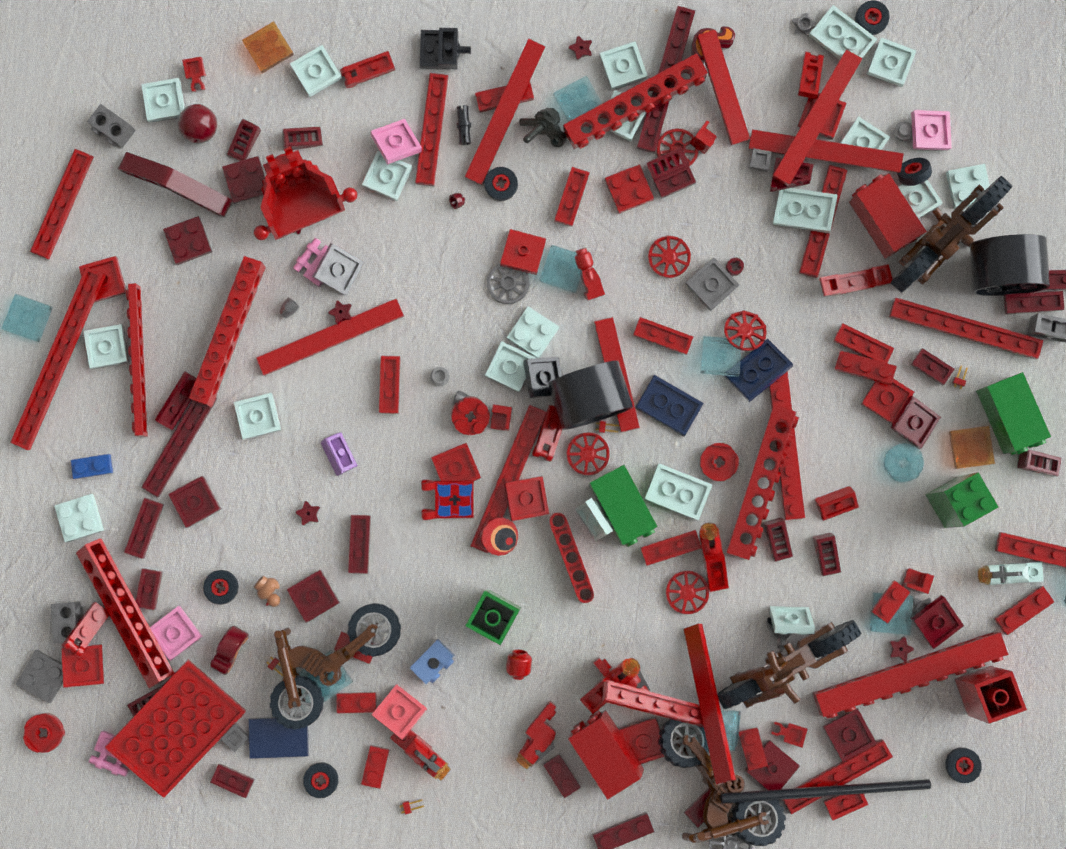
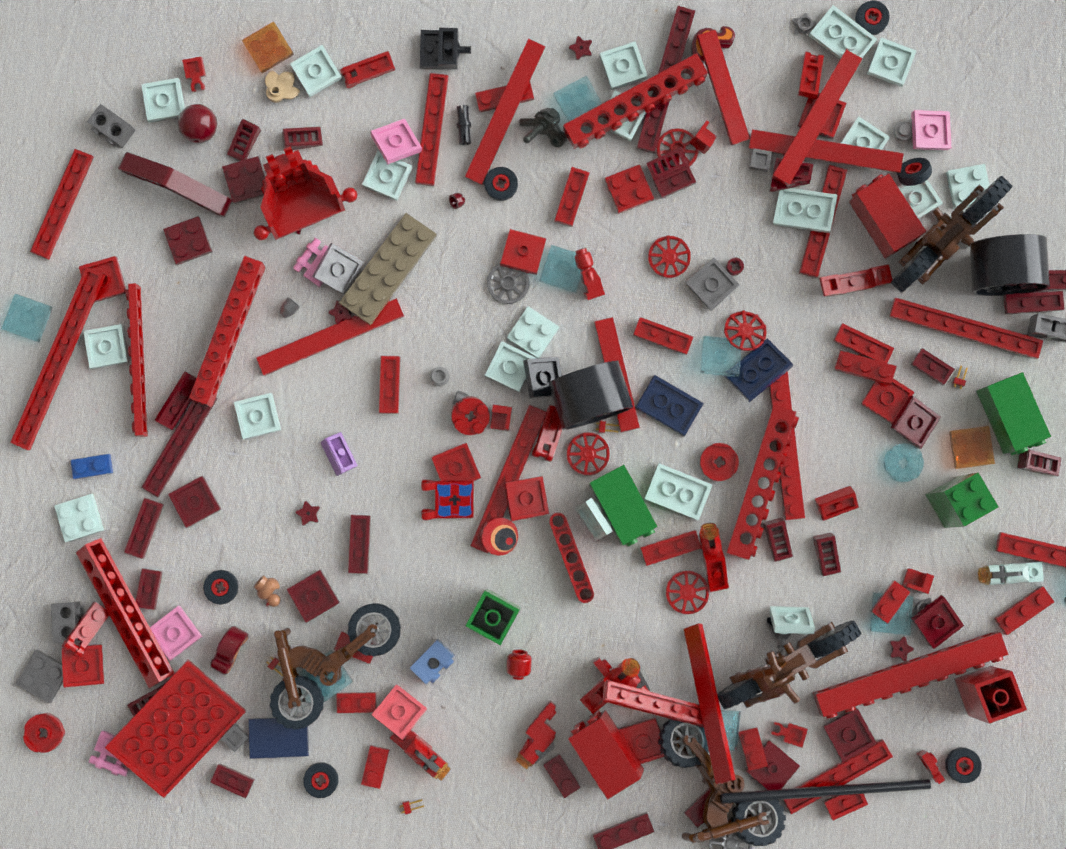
(282, 84): none -> tan plate
(388, 269): none -> dark tan plate
(929, 761): none -> red plate

